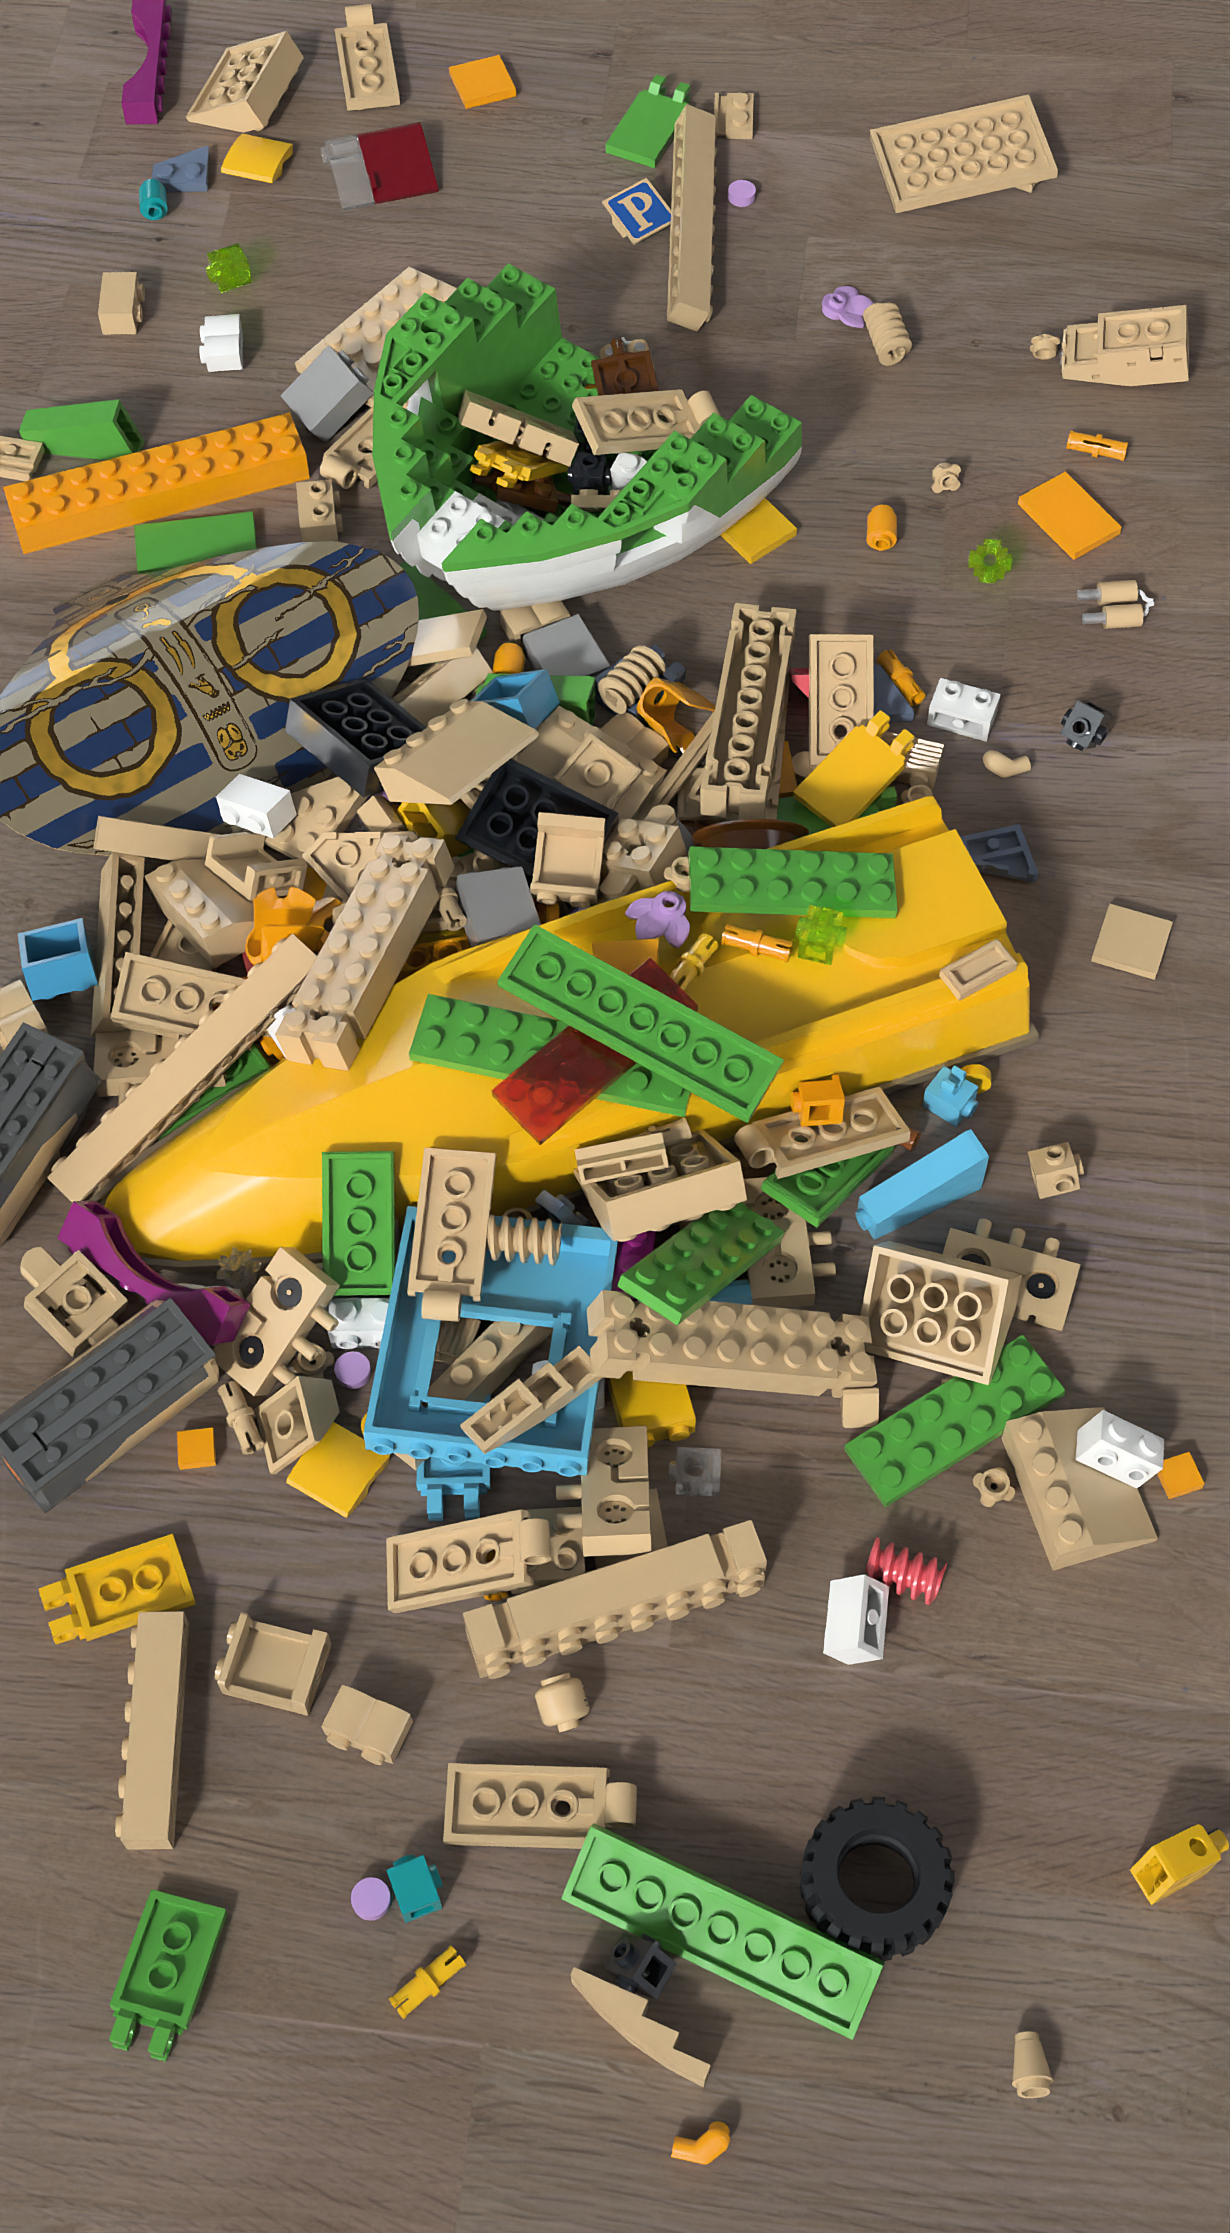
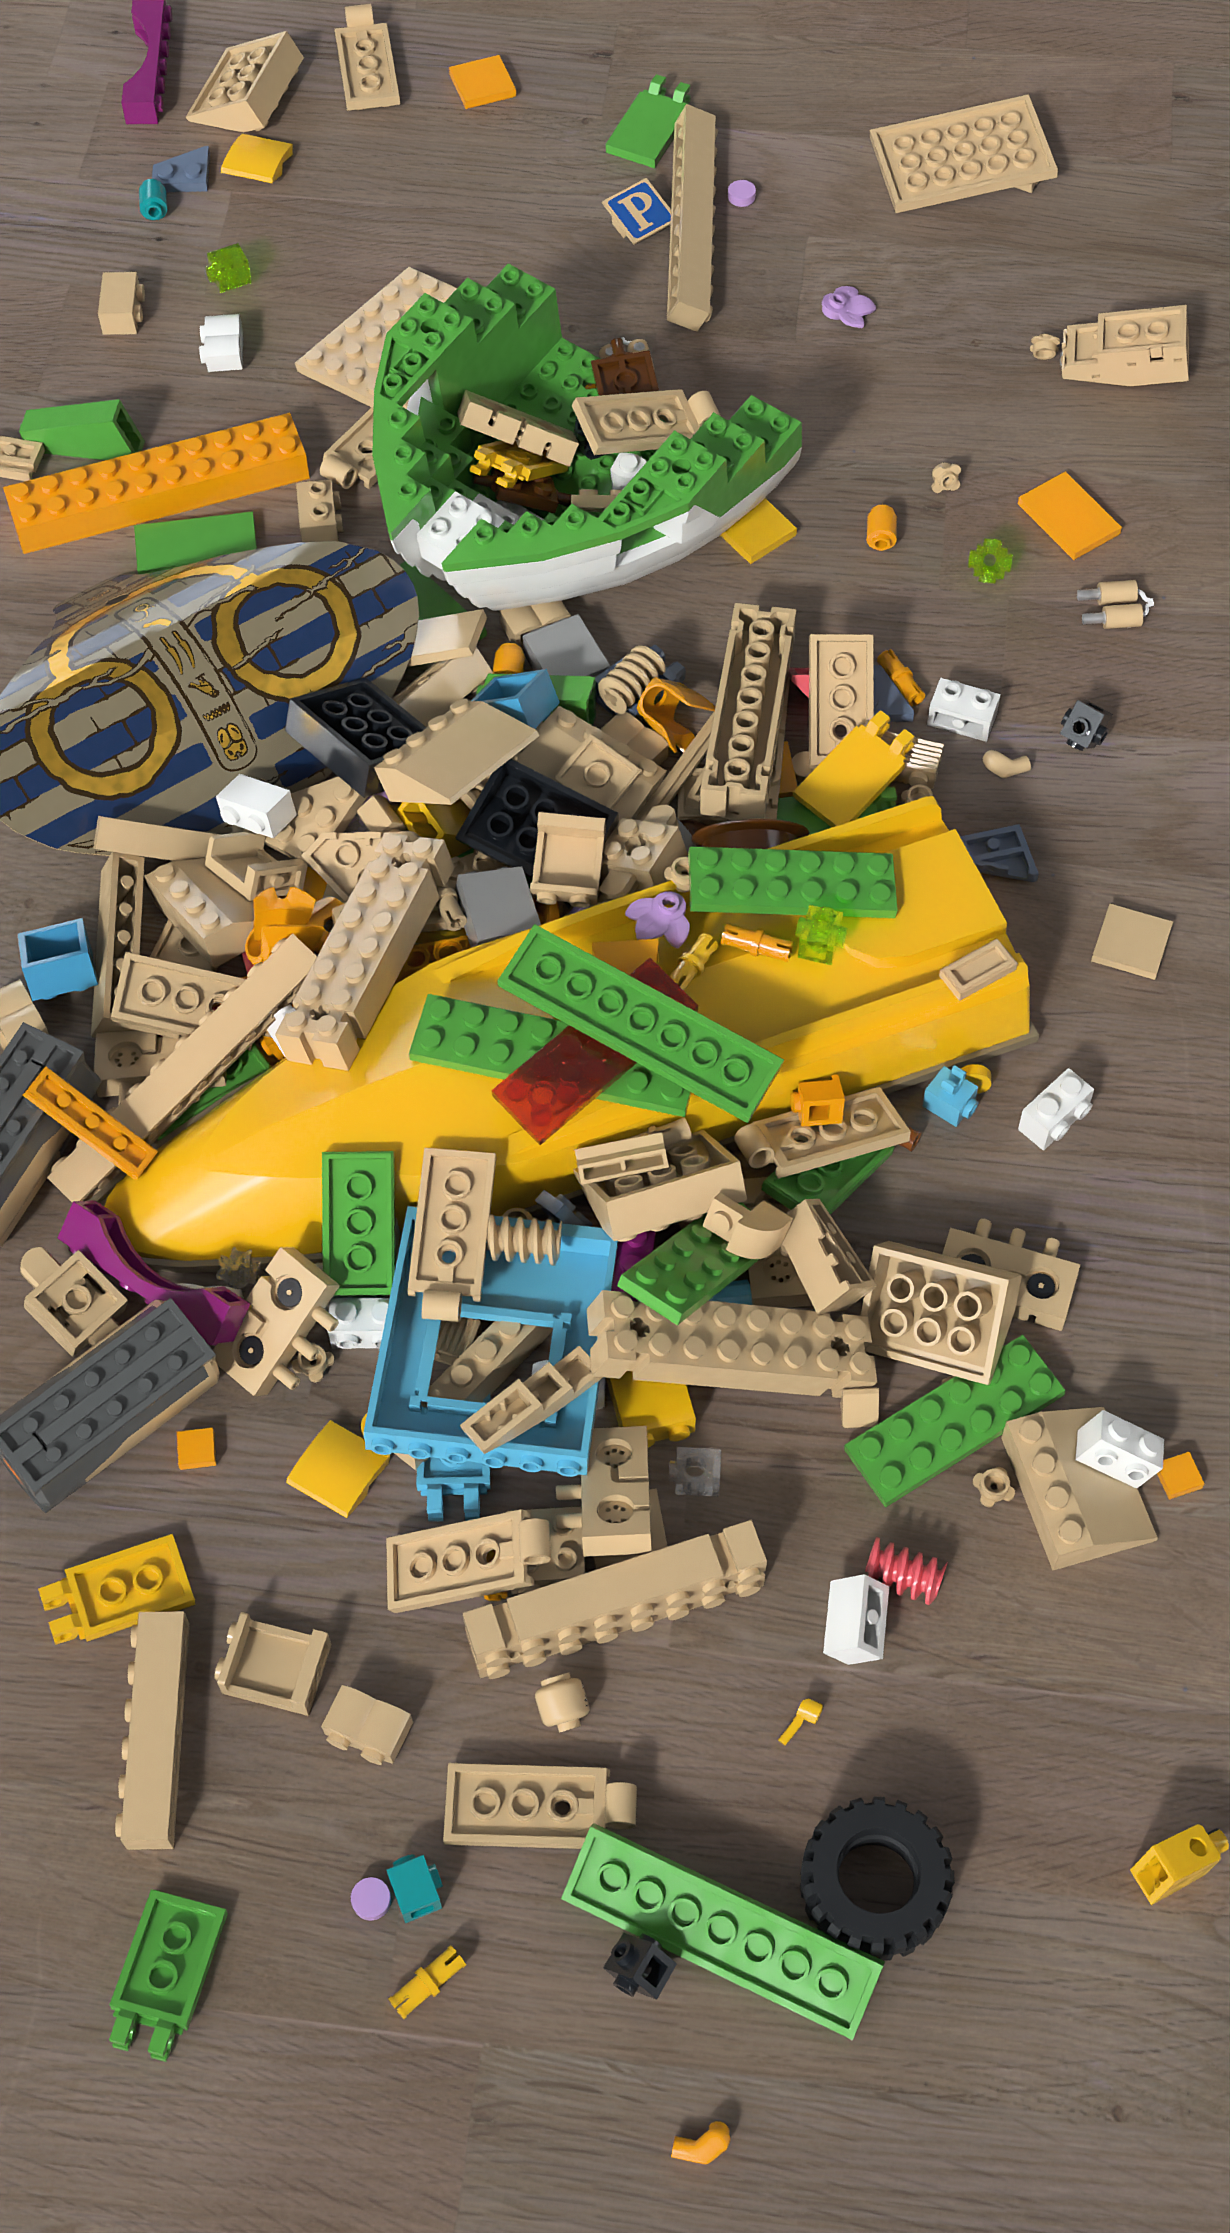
(90, 1123): none -> light orange tile
(241, 1417): tan pin -> none
(296, 1419): tan slope -> none
(328, 393): light grey brick -> none
(352, 1370): lavender tile -> none
(380, 166): dark red door -> none
(590, 472): black brick -> none
(627, 2015): tan slope -> none
(734, 115): tan plate -> none
(749, 1233): none -> tan brick
(809, 1711): none -> yellow hand
(825, 1259): none -> tan wedge
(887, 332): tan piece -> none
(924, 1186): medium azure slope -> none
(1030, 2067): tan cone -> none
(1055, 1170): tan brick -> none
(1056, 1109): none -> white brick
(1097, 445): light orange pin -> none

